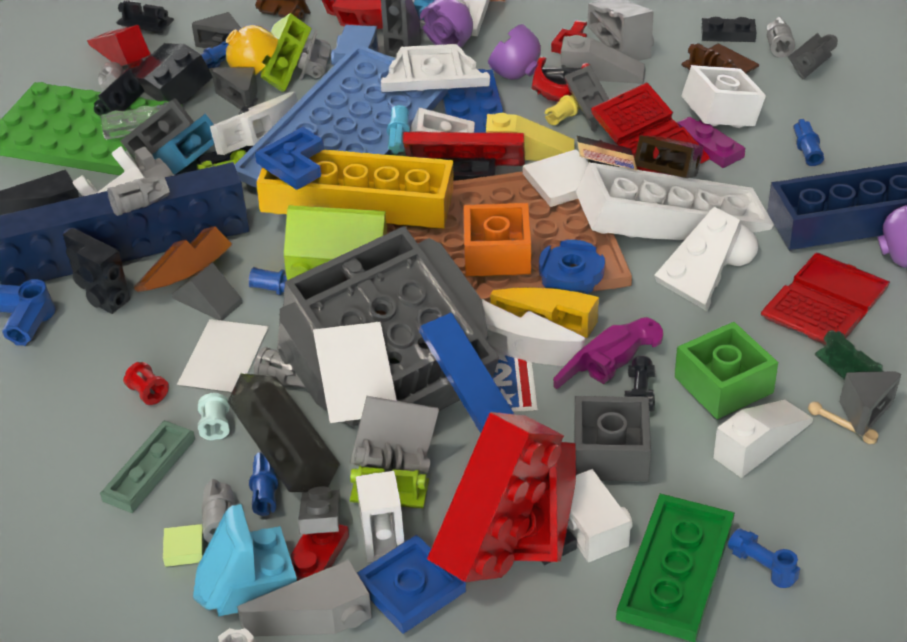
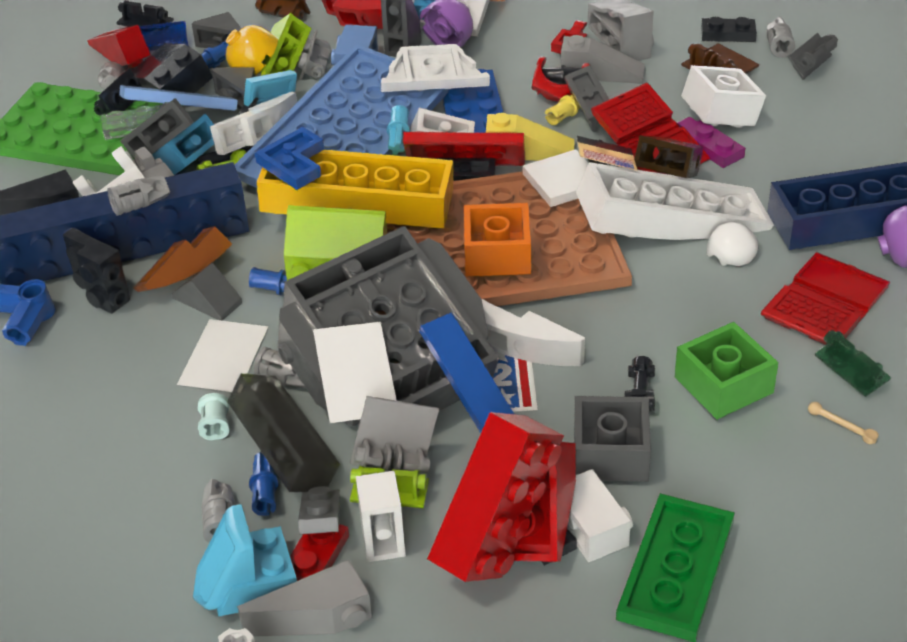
(143, 385): red bush -> none
(147, 466): sand green tile -> none
(158, 34): none -> clear blue tile
(183, 98): none -> light blue tile
(183, 545): yellowish green tile -> none
(269, 86): none -> medium azure tile
(409, 585): blue plate -> none
(517, 55): medium lavender cylinder -> none
(566, 308): yellow slope -> none
(582, 278): blue plate -> none
(611, 350): magenta animal -> none
(698, 261): white wing -> none
(757, 434): white slope -> none
(782, 562): blue bar -> none
(808, 143): blue axle -> none
(867, 397): dark grey slope -> none

